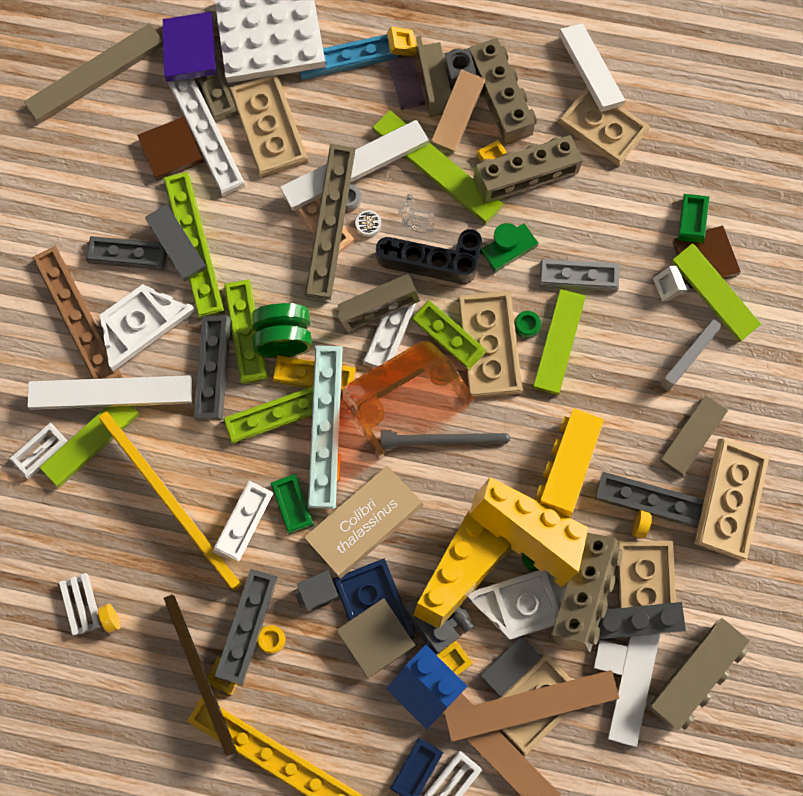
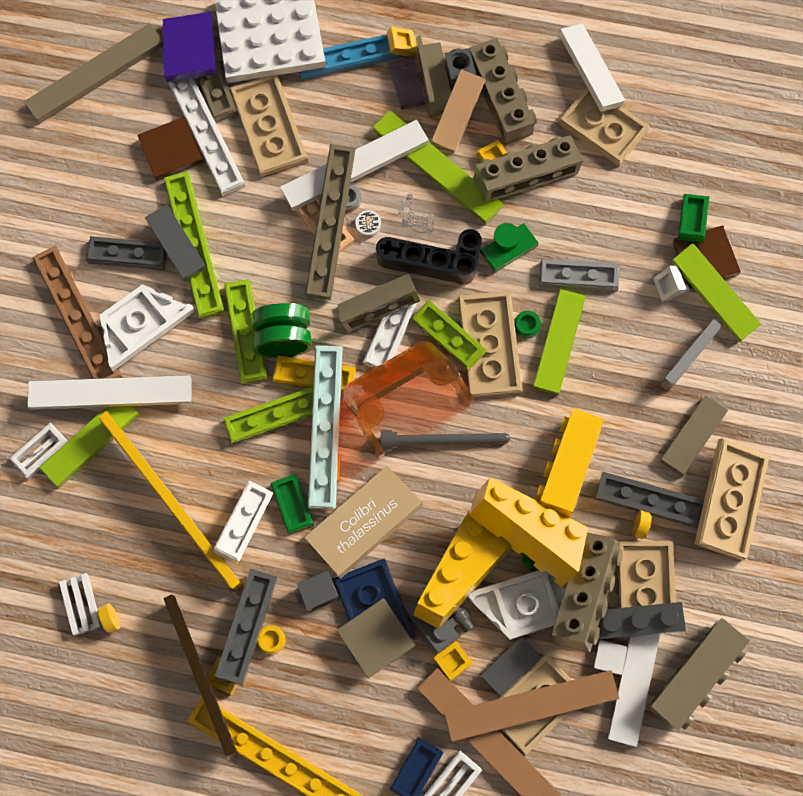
(212, 368): dark grey plate -> none
(426, 687): blue slope -> none

